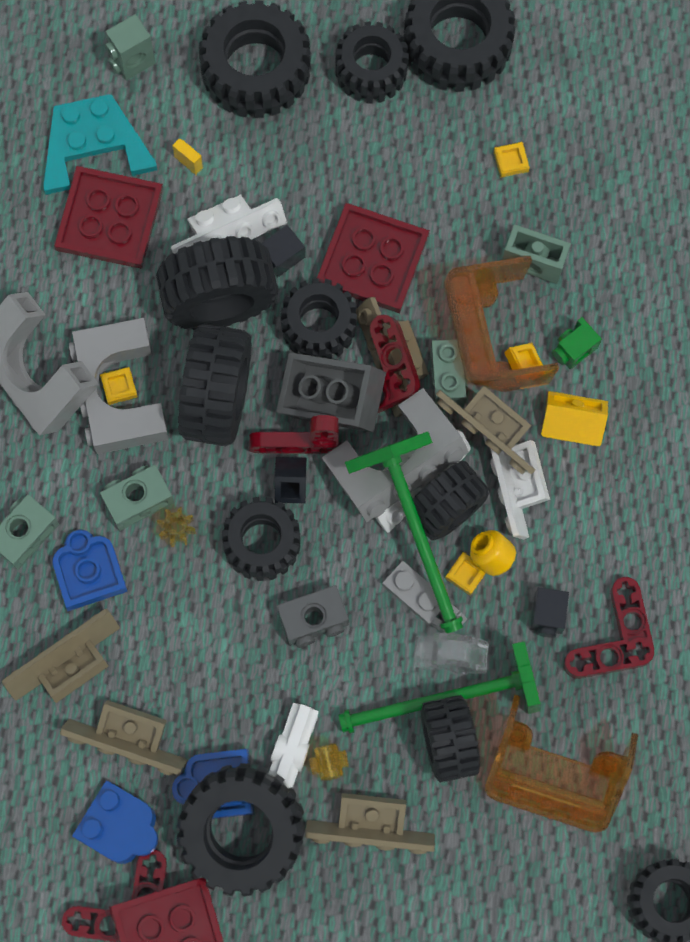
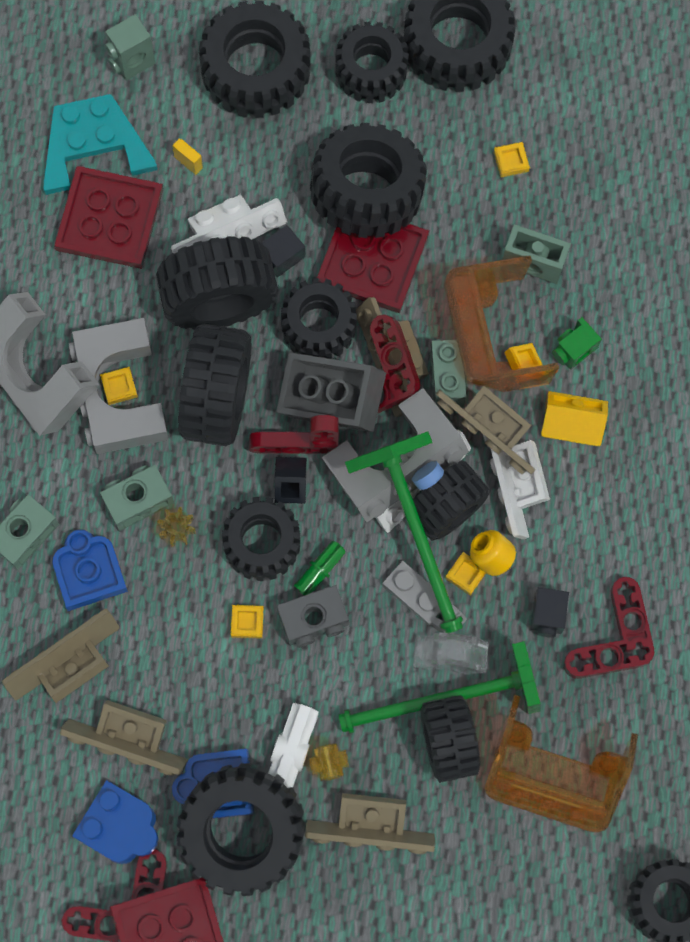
(247, 621): none -> yellow tile
(320, 568): none -> green axle
(371, 151): none -> black tyre
(428, 475): none -> medium blue tile

